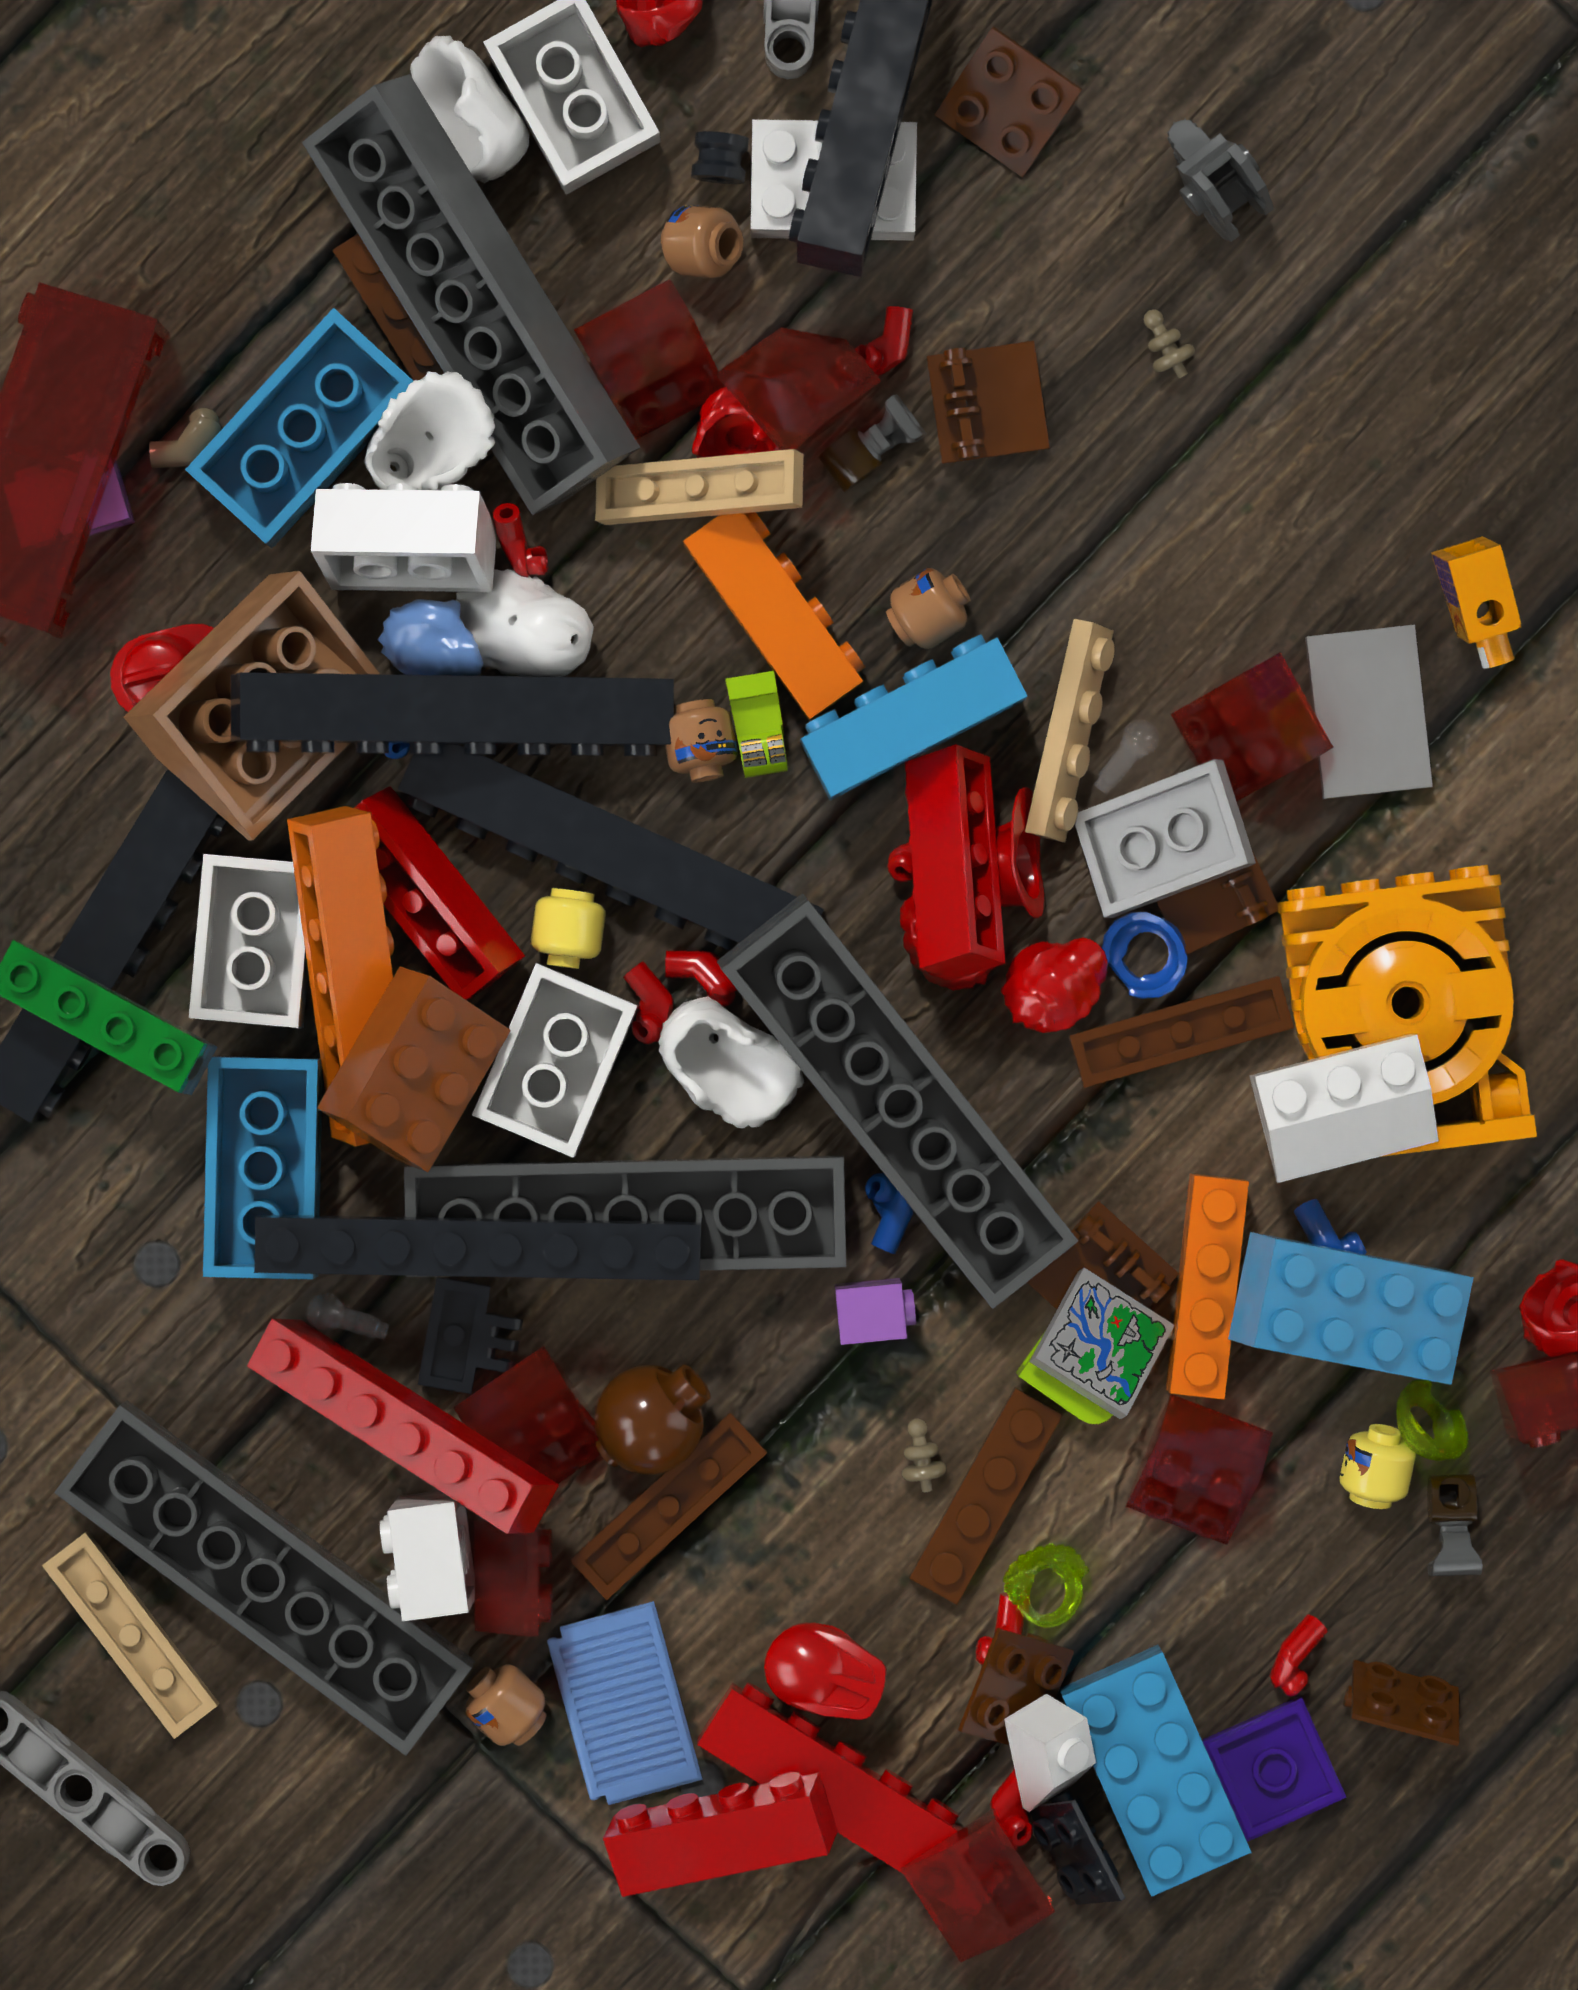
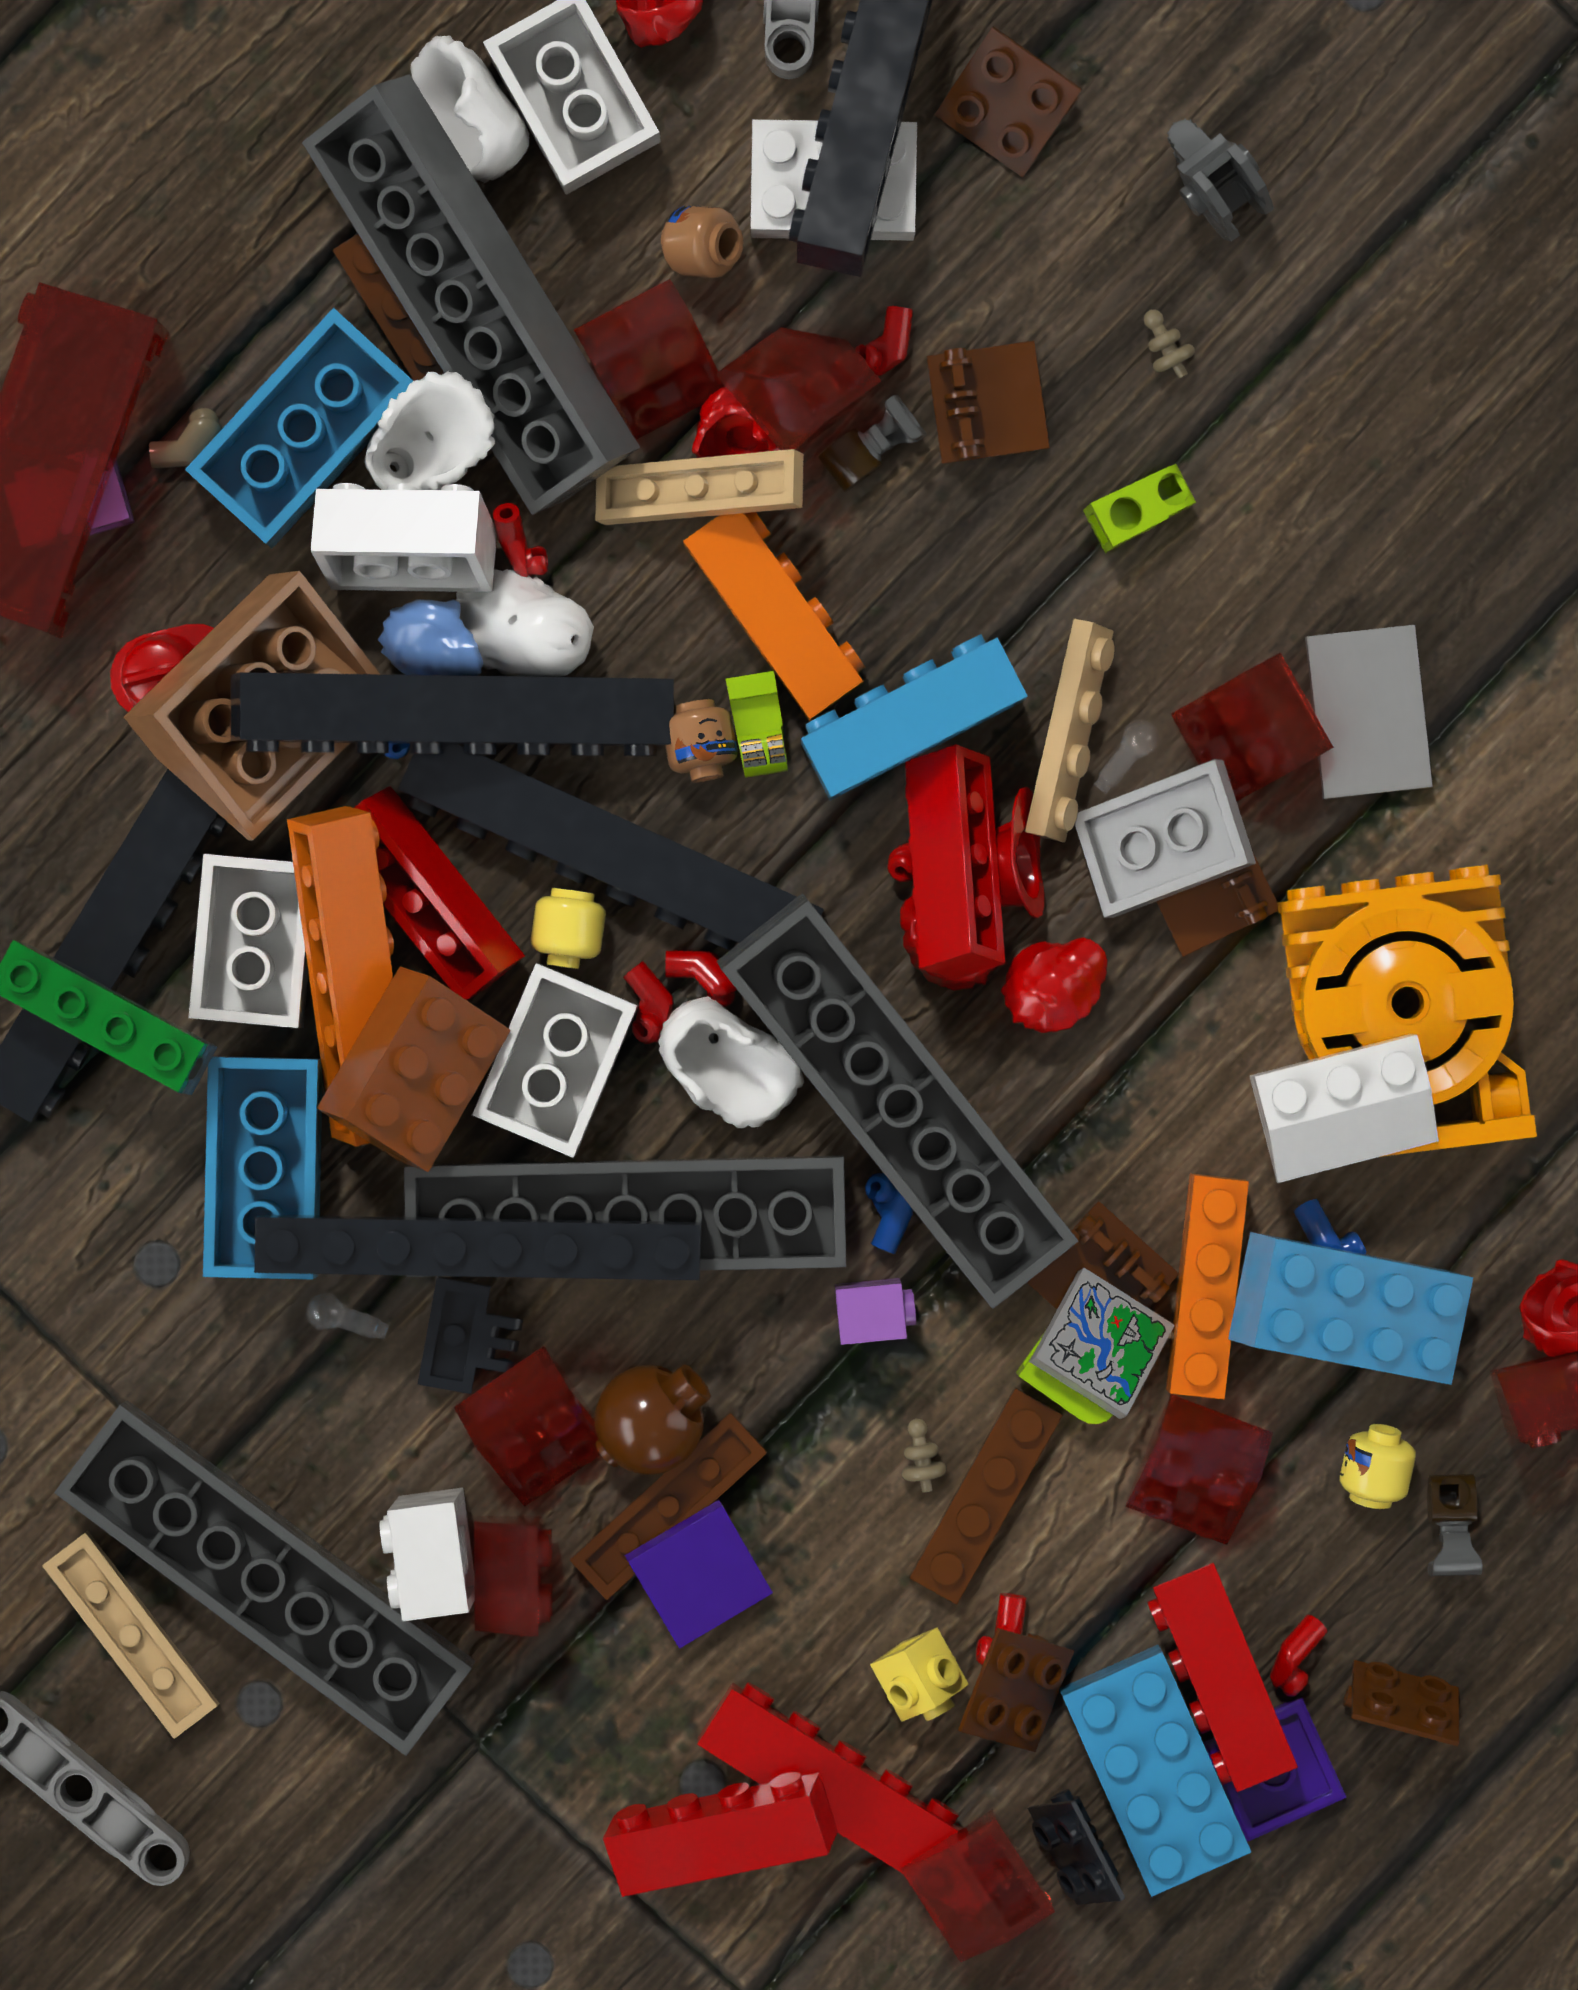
(403, 1426): brick -> none
(505, 1705): medium nougat head -> none
(624, 1705): medium blue window -> none
(698, 1574): none -> dark purple tile
(719, 157): black wheel -> none
(824, 1672): red helmet -> none
(920, 1676): none -> light yellow brick
(928, 608): medium nougat head -> none
(1009, 1809): red arm -> none
(1021, 1575): clear neon green piece -> none
(1048, 1749): white slope -> none
(1116, 946): blue piece -> none
(1138, 507): none -> lime leg
(1181, 1031): reddish brown plate -> none
(1224, 1678): none -> red brick
(1448, 1426): clear neon green piece -> none
(1469, 577): light orange torso -> none

